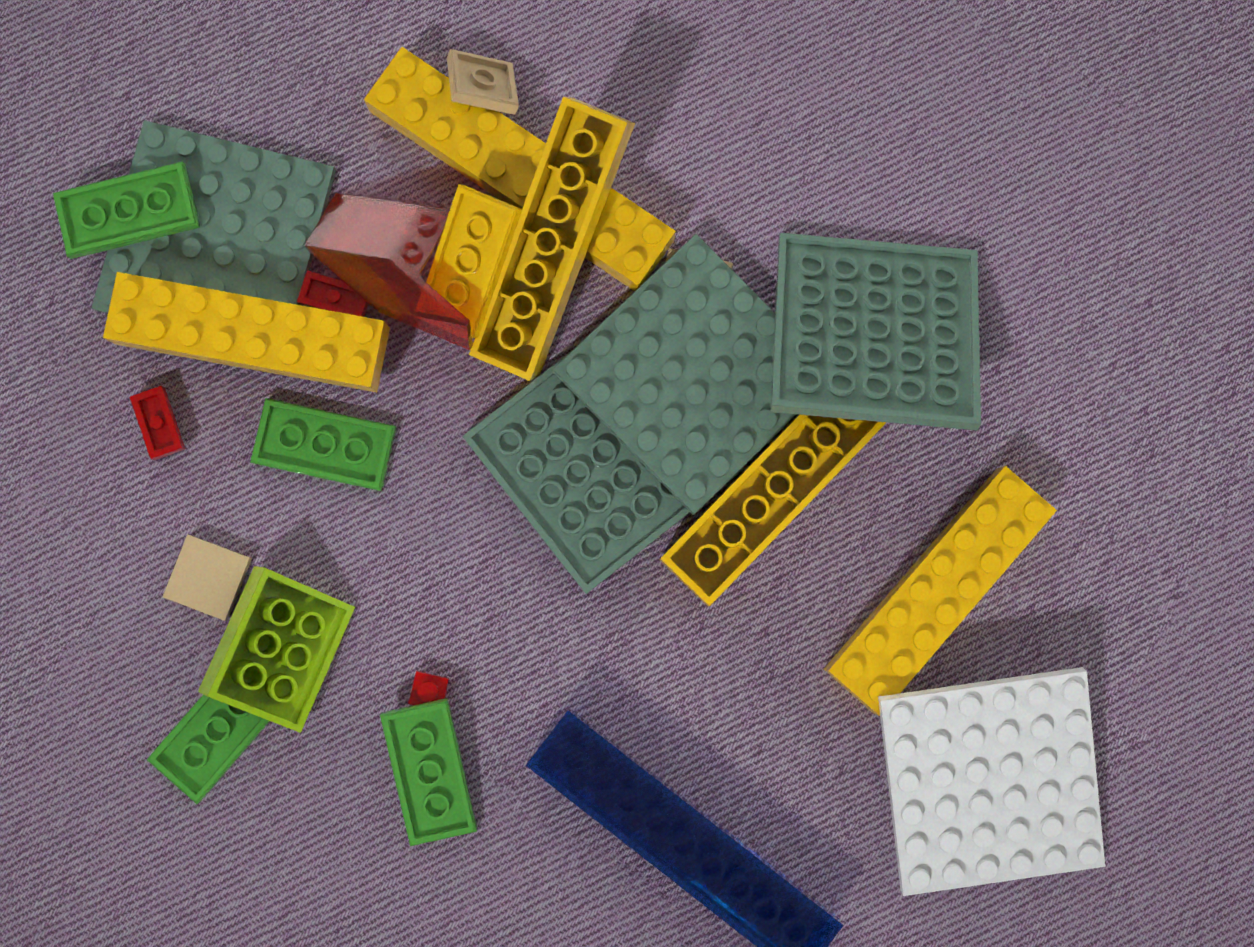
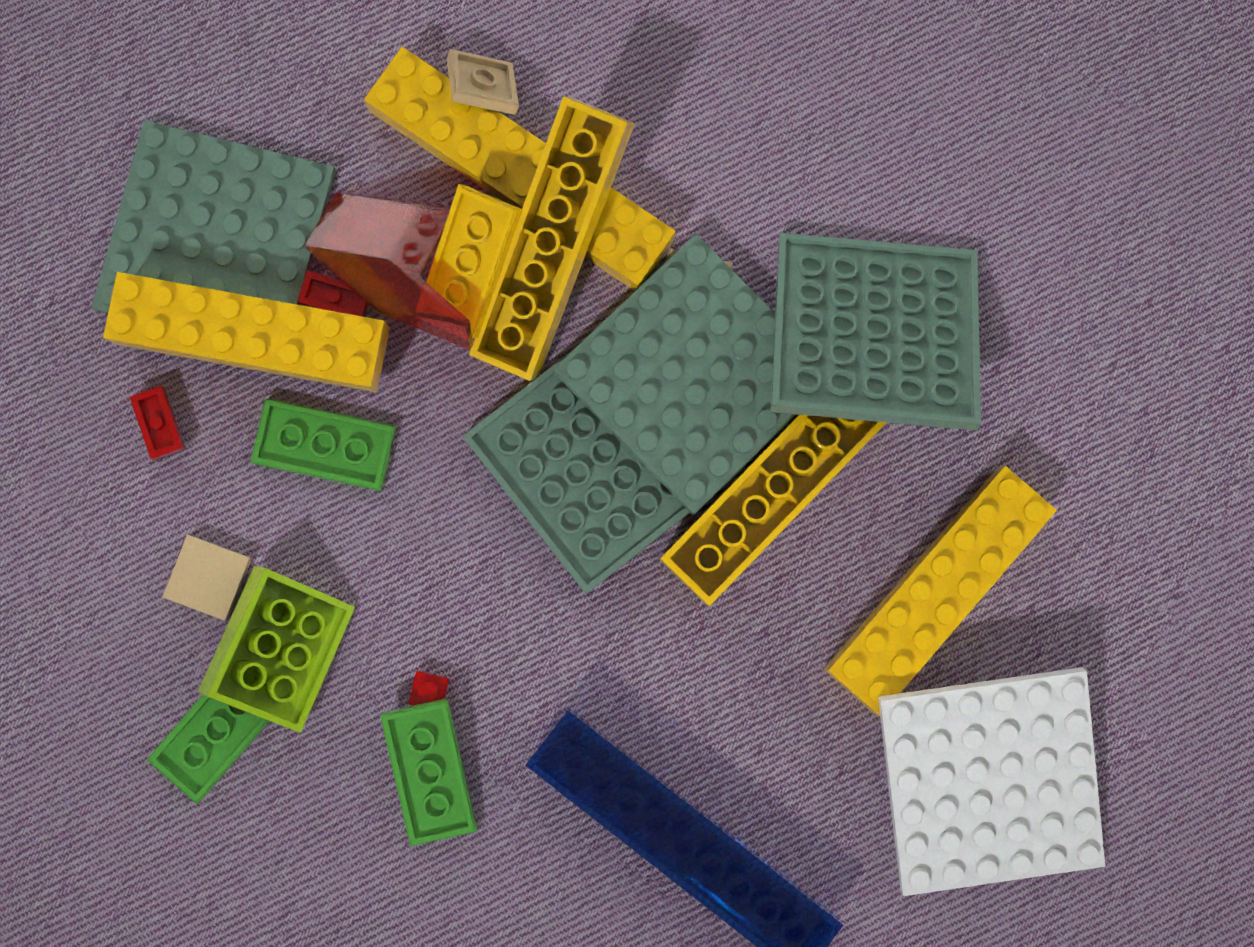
(126, 210): bright green tile -> none

